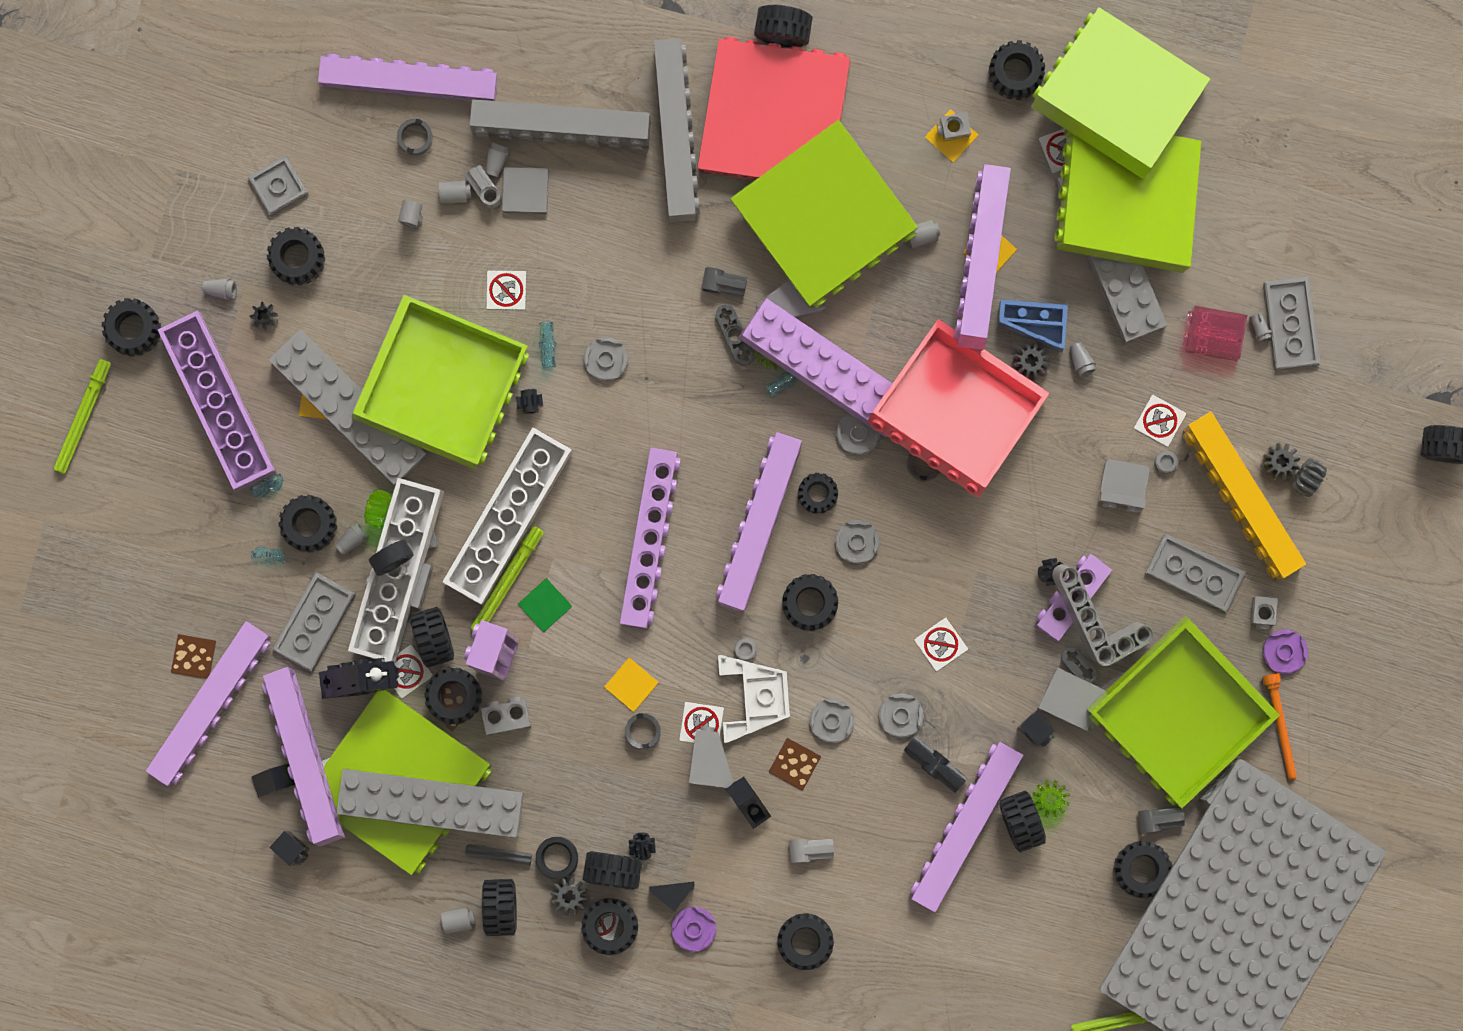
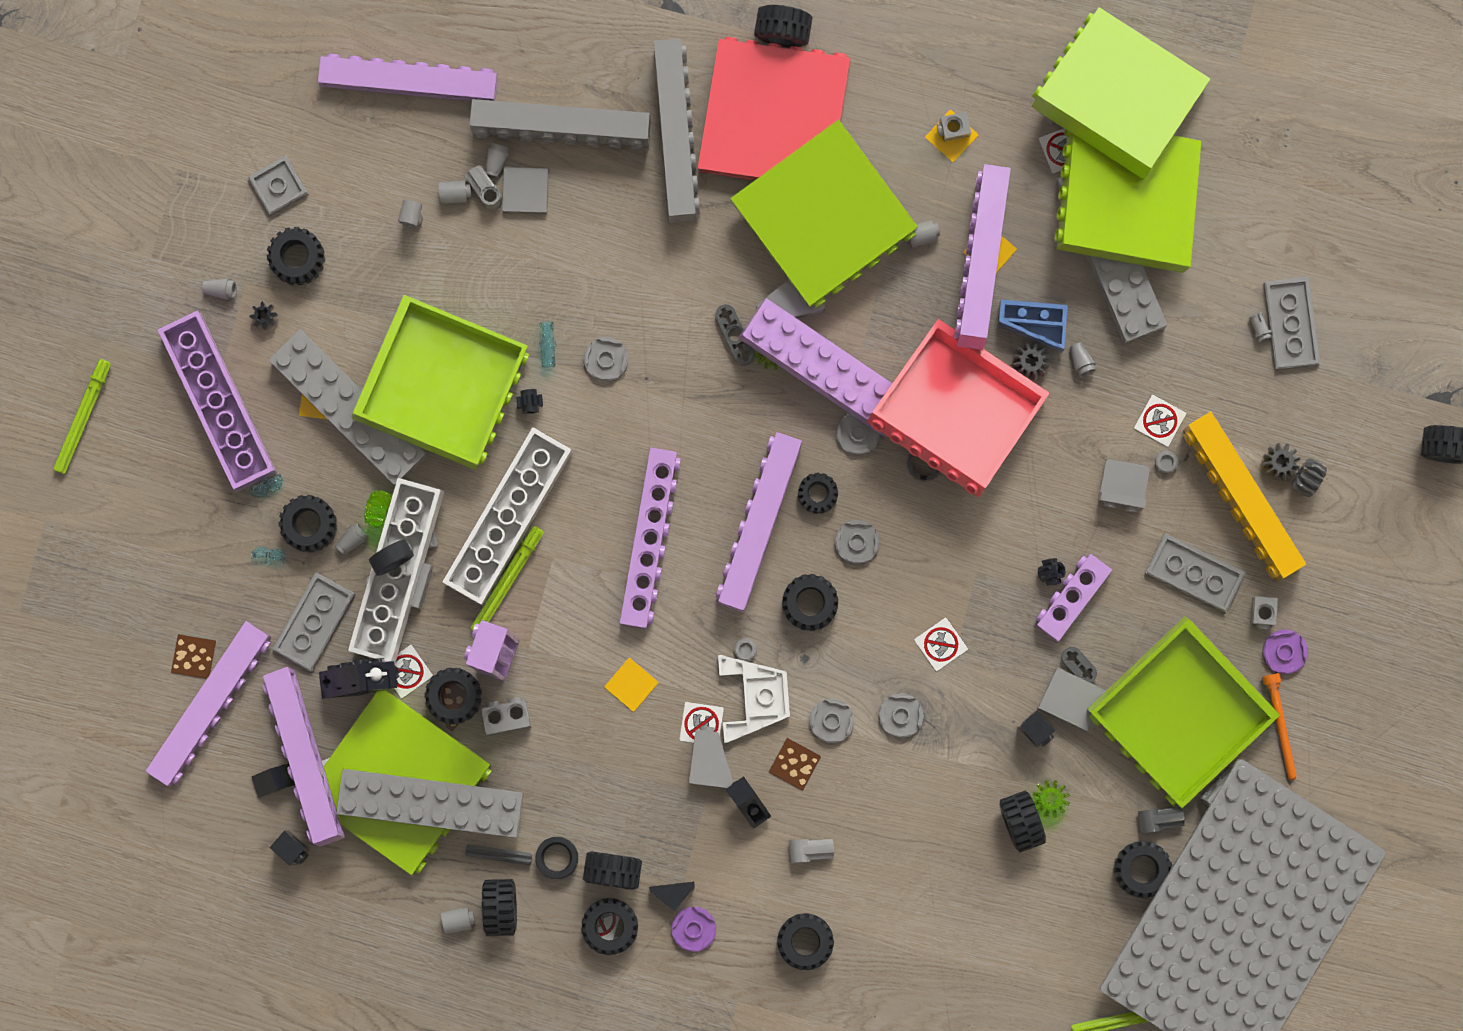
(118, 314): black tyre -> none
(406, 124): dark grey piece -> none
(432, 637): black tyre -> none
(506, 289): white sticker -> none
(544, 605): green sticker -> none
(563, 890): dark grey gear -> none
(632, 720): dark grey piece -> none
(642, 846): black gear -> none
(718, 281): dark grey piece -> none
(784, 381): clear light blue pin -> none
(935, 764): black piece -> none
(966, 827): lavender brick -> none
(1021, 52): black tyre -> none
(1092, 622): light grey beam -> none
(1215, 333): clear pink brick -> none

